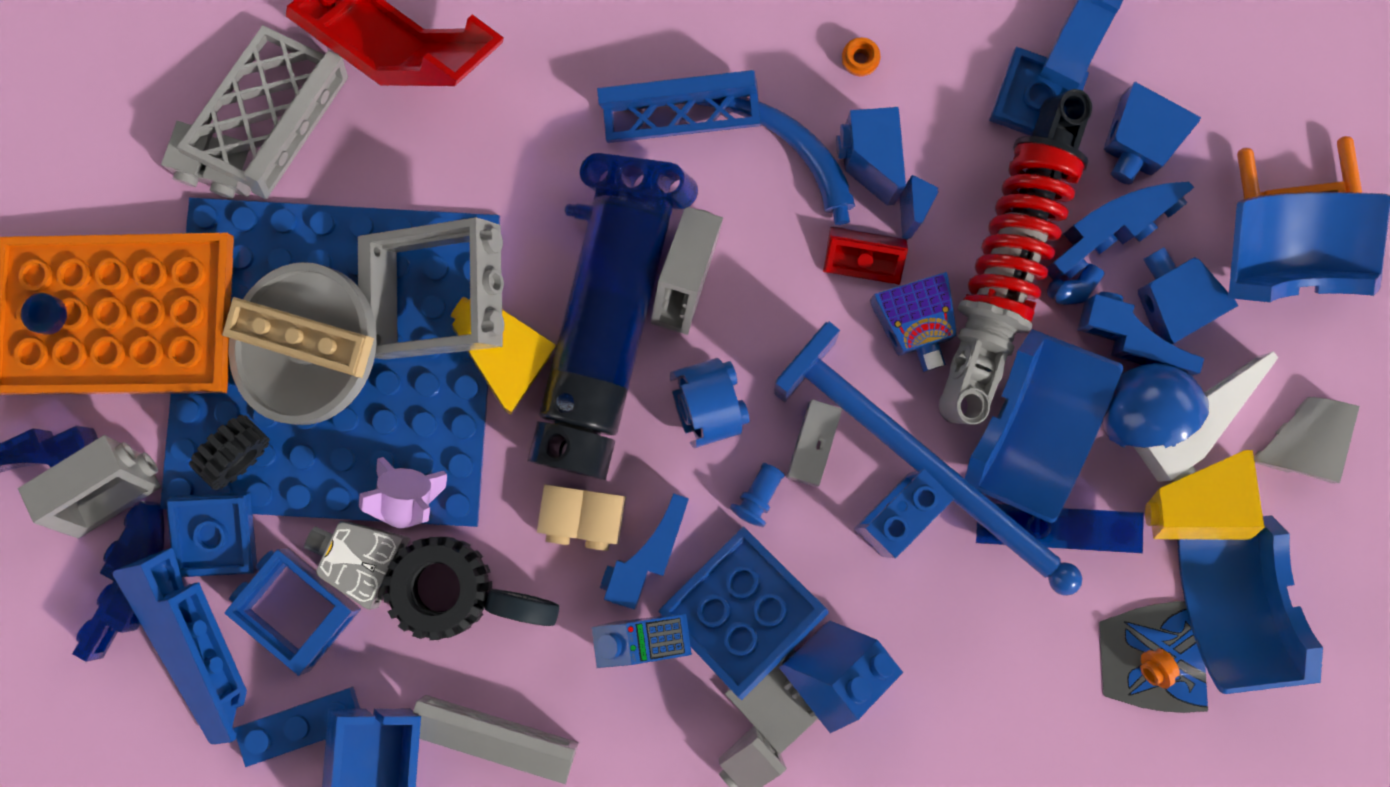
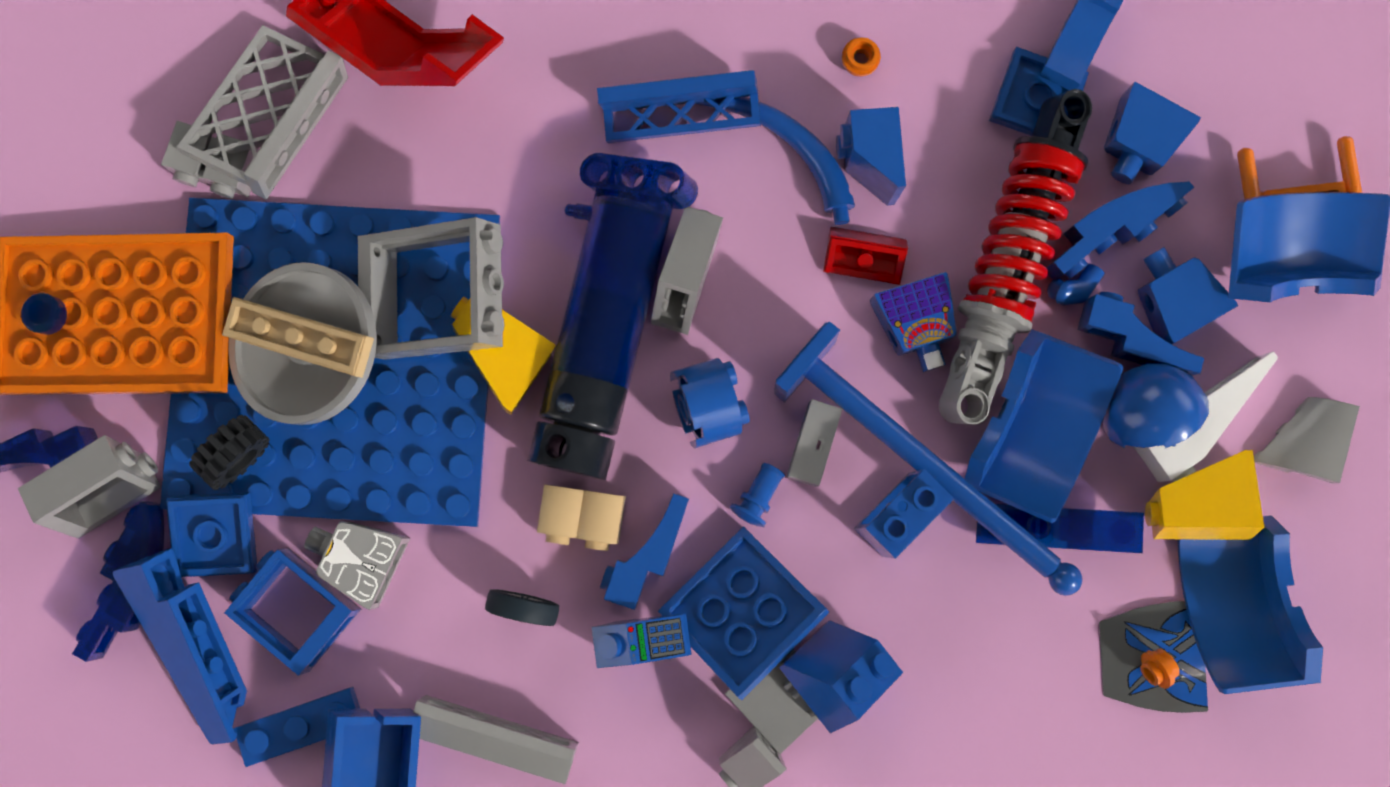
(402, 495): lavender piece -> none
(403, 587): black tyre -> none
(915, 204): blue slope -> none

